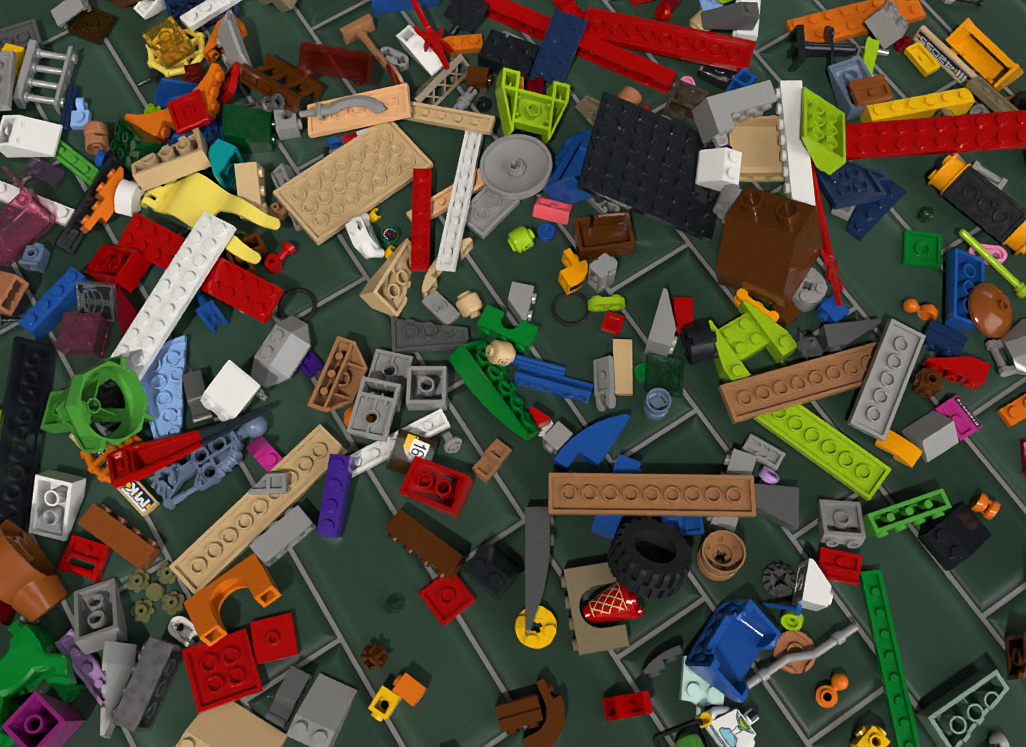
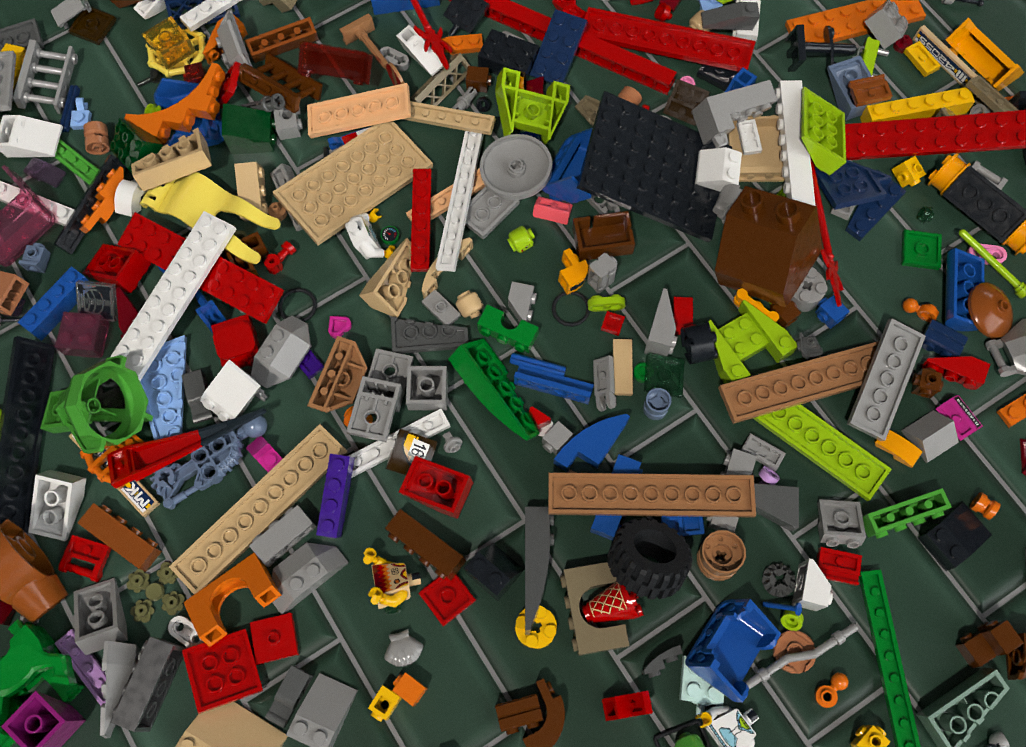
(101, 157): blue tile -> none
(189, 112): red plate -> none
(222, 160): teal slope -> none
(236, 341): none -> red brick
(271, 484): light grey tile -> none
(281, 39): none -> dark orange brick
(305, 572): none -> light grey wedge
(338, 326): none -> dark pink tile
(351, 101): light grey sword -> none
(374, 656): reddish brown gear -> none
(390, 580): none -> torso
(403, 649): none -> light grey animal
(491, 461): medium nougat slope -> none
(500, 352): tan head -> none
(546, 232): blue tile -> none
(749, 137): none -> white plate
(841, 335): dark grey slope -> none
(909, 172): none -> yellow brick
(988, 642): none -> reddish brown brick

